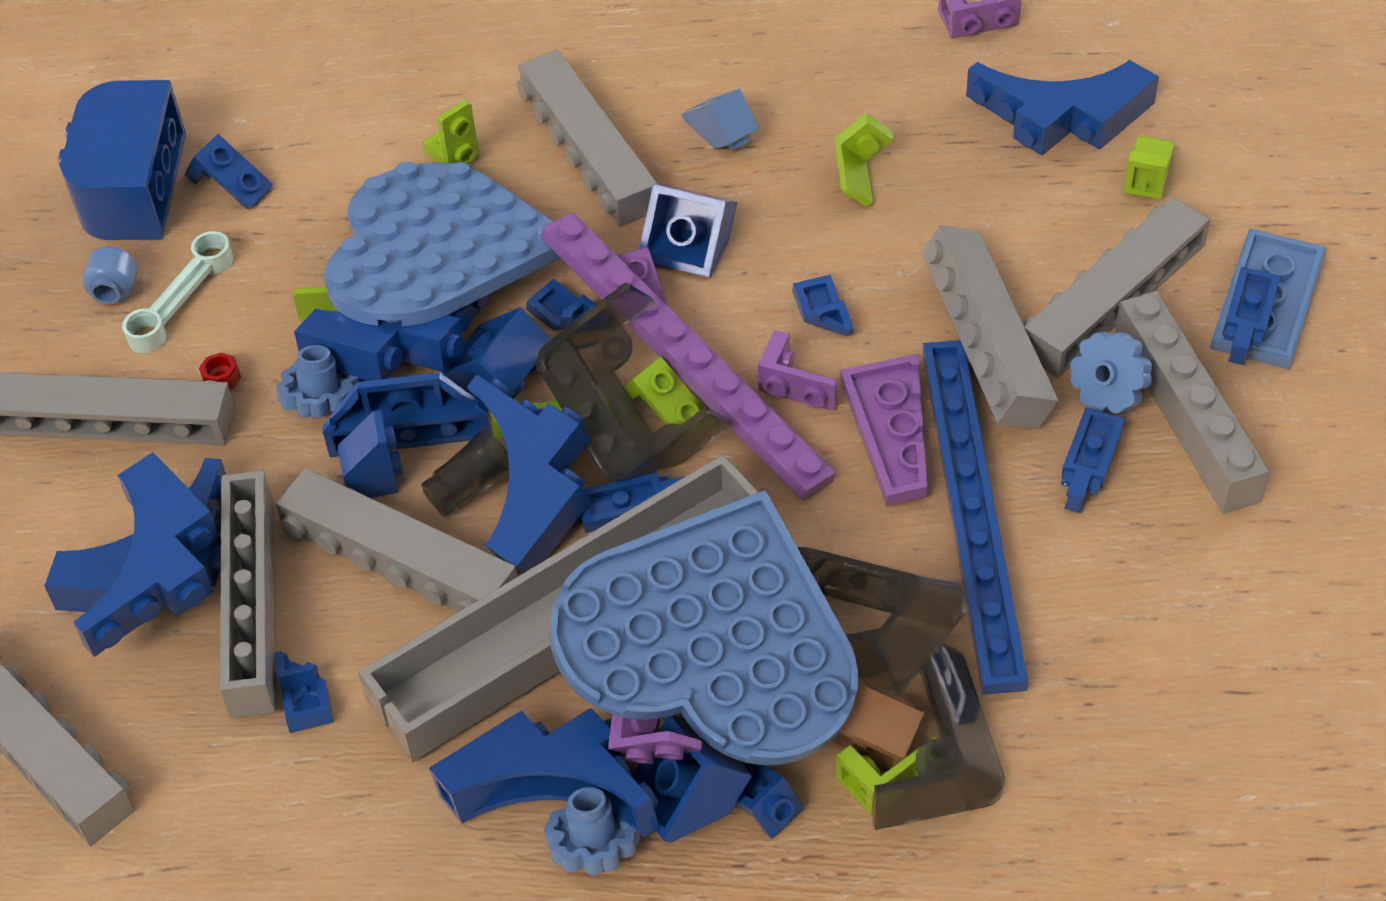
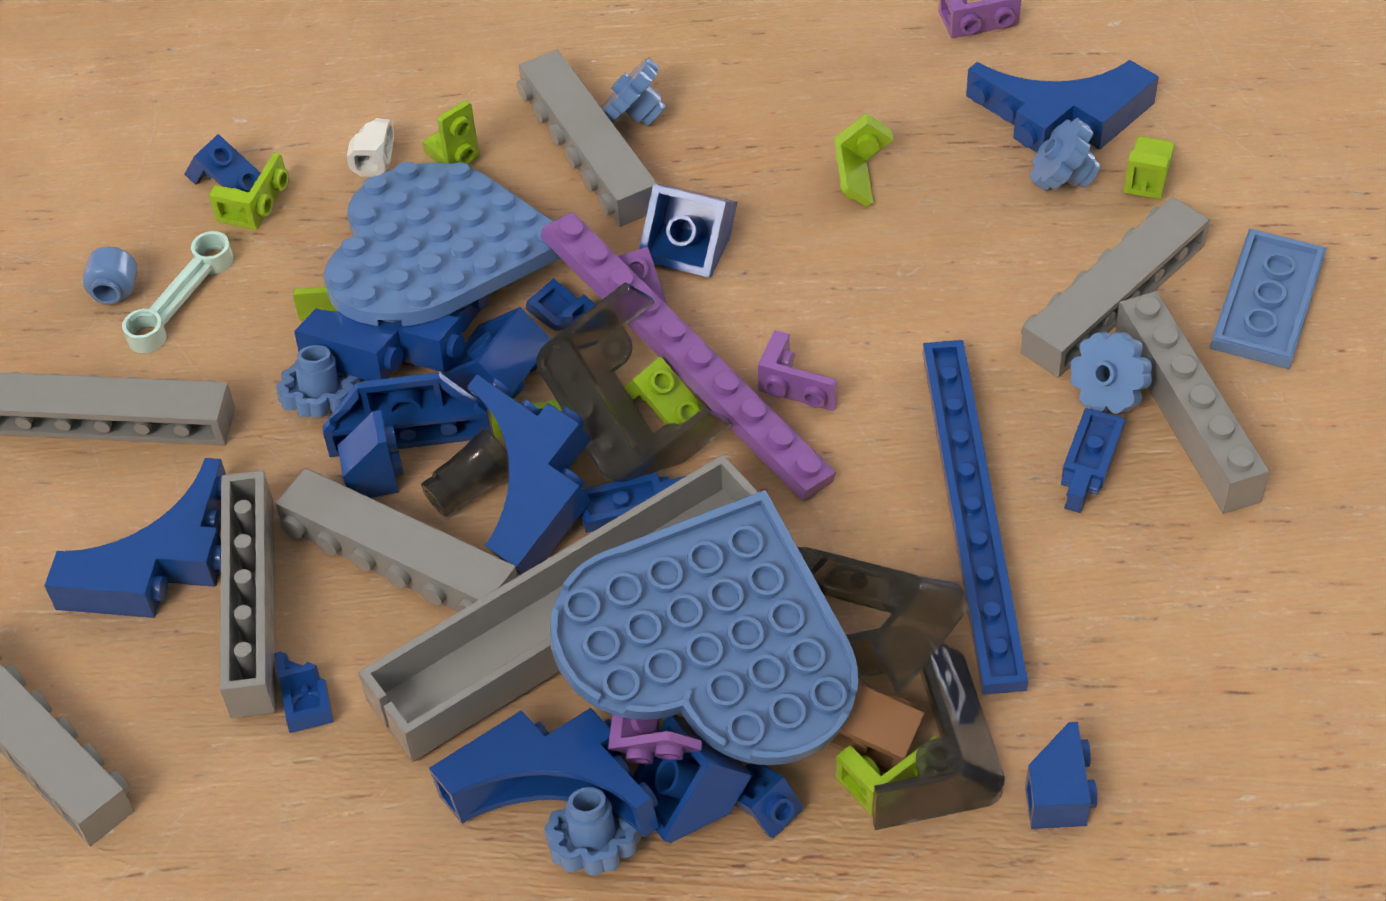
(124, 158): blue brick -> none
(160, 564): blue arch -> none
(220, 368): red tile -> none
(250, 208): none -> lime bracket
(371, 148): none -> white rock
(635, 95): none -> medium blue plant
(723, 120): medium blue slope -> none
(821, 305): blue slope -> none
(890, 423): medium lavender wing -> none
(989, 328): light grey brick -> none
(1058, 782): none -> blue slope
(1065, 157): none -> medium blue plant
(1250, 311): blue hinge -> none

